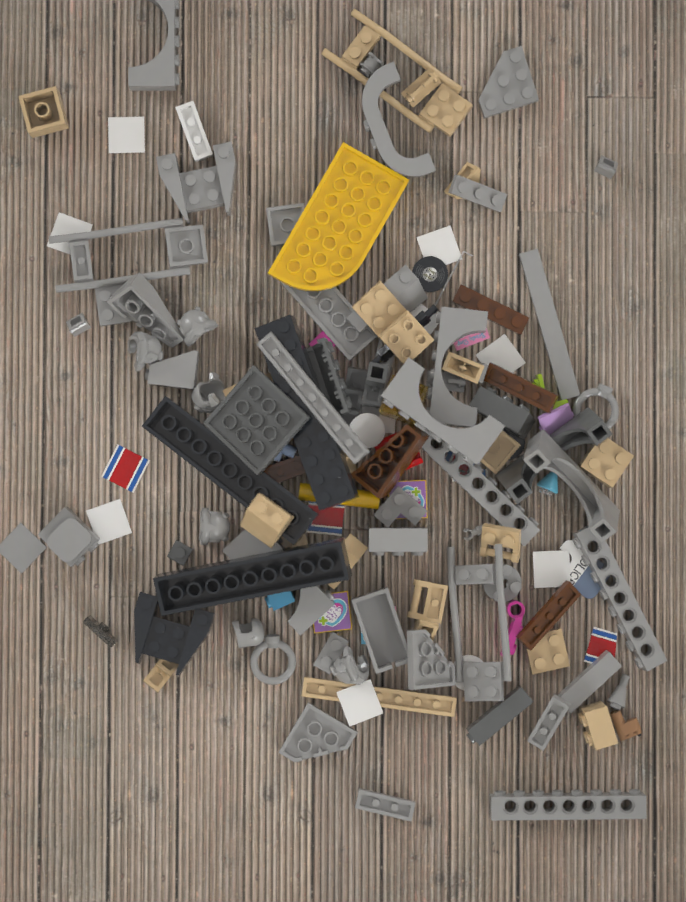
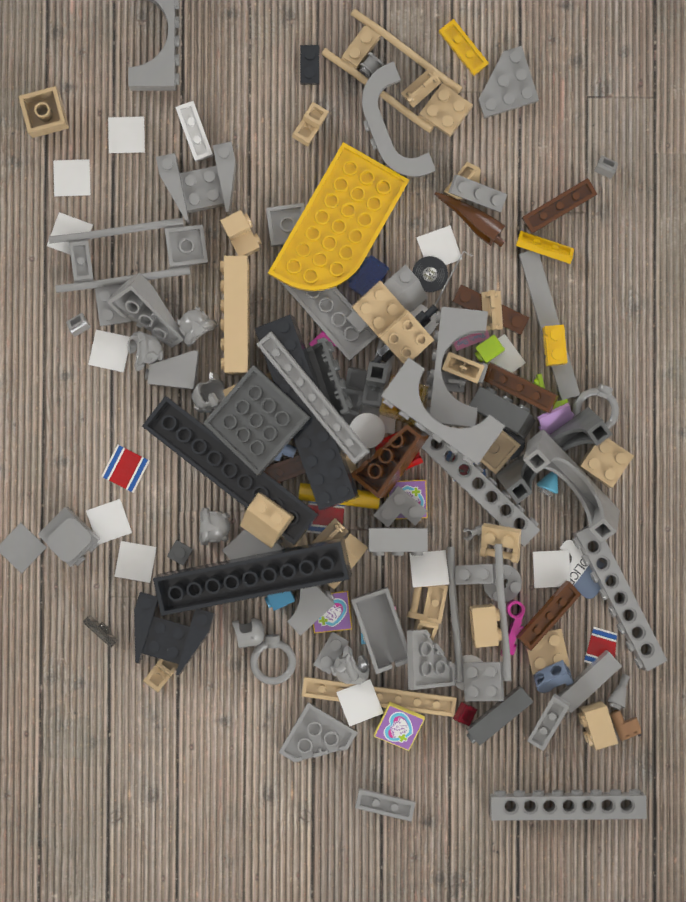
(71, 177): none -> white sticker
(109, 351): none -> white sticker
(135, 561): none -> white sticker
(236, 315): none -> tan brick
(238, 230): none -> tan brick
(309, 64): none -> black plate
(310, 124): none -> tan slope
(332, 531): none -> tan hinge
(370, 274): none -> clear blue brick
(399, 726): none -> tile
(429, 569): none -> white sticker
(463, 47): none -> yellow tile
(465, 714): none -> dark red tile
(480, 222): none -> reddish brown piece
(484, 625): none -> tan brick
(489, 349): none -> lime brick
(492, 303): none -> tan hinge
(545, 247): none -> yellow tile
(552, 677): none -> sand blue leg
(554, 345): none -> yellow brick
(559, 206): none -> reddish brown plate

